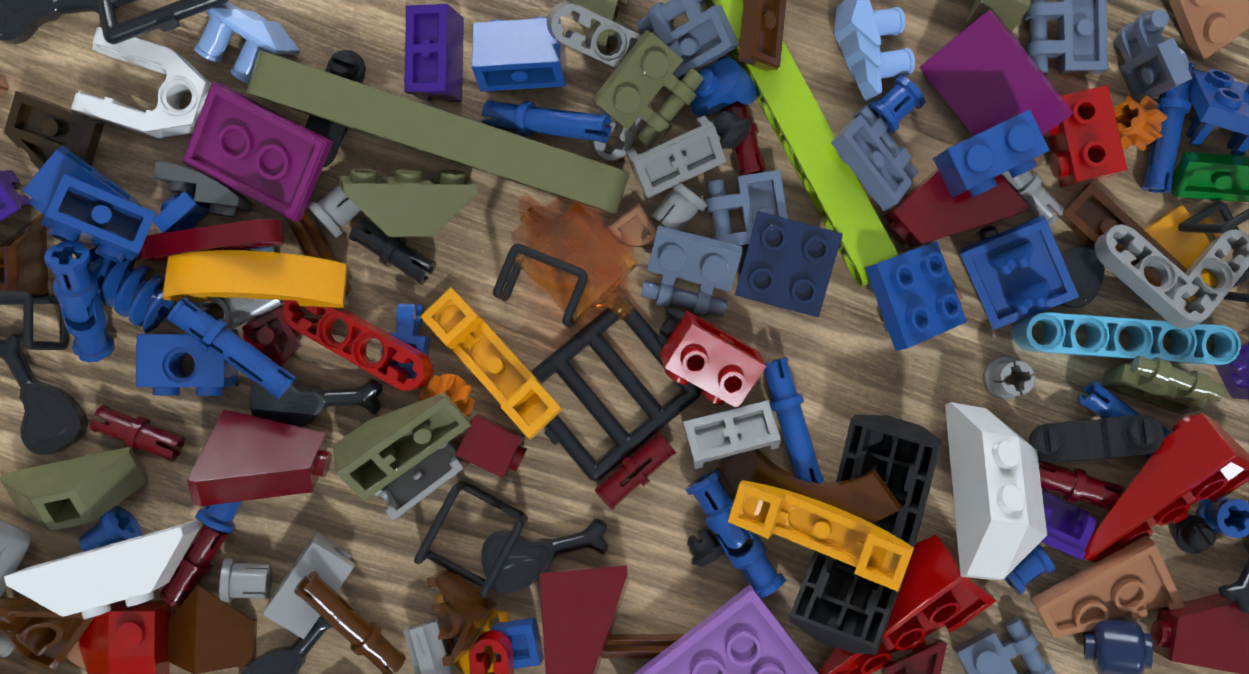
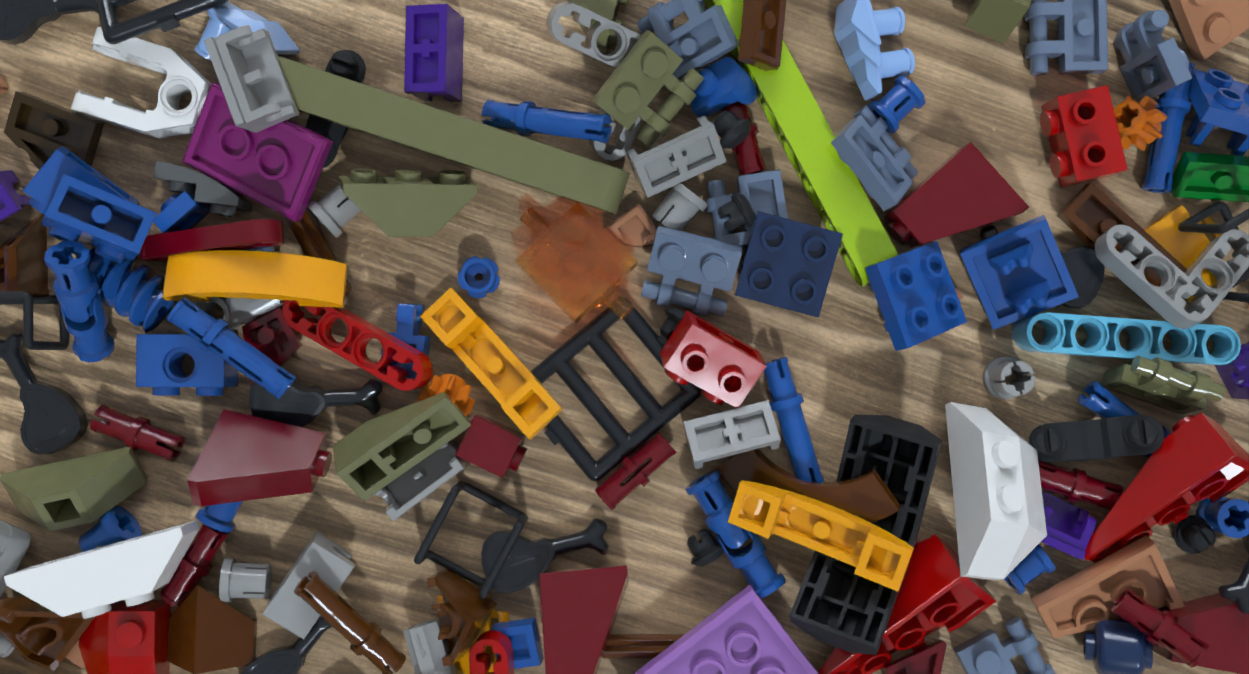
(251, 78): none -> light grey hinge
(392, 250): black pin -> none
(490, 279): none -> blue plate
(504, 295): black piece -> none
(517, 55): brick -> none
(738, 211): none -> black piece
(993, 78): magenta tile -> none
(1000, 149): blue brick -> none
(1038, 199): light grey pin -> none
(1160, 628): none -> dark red pin

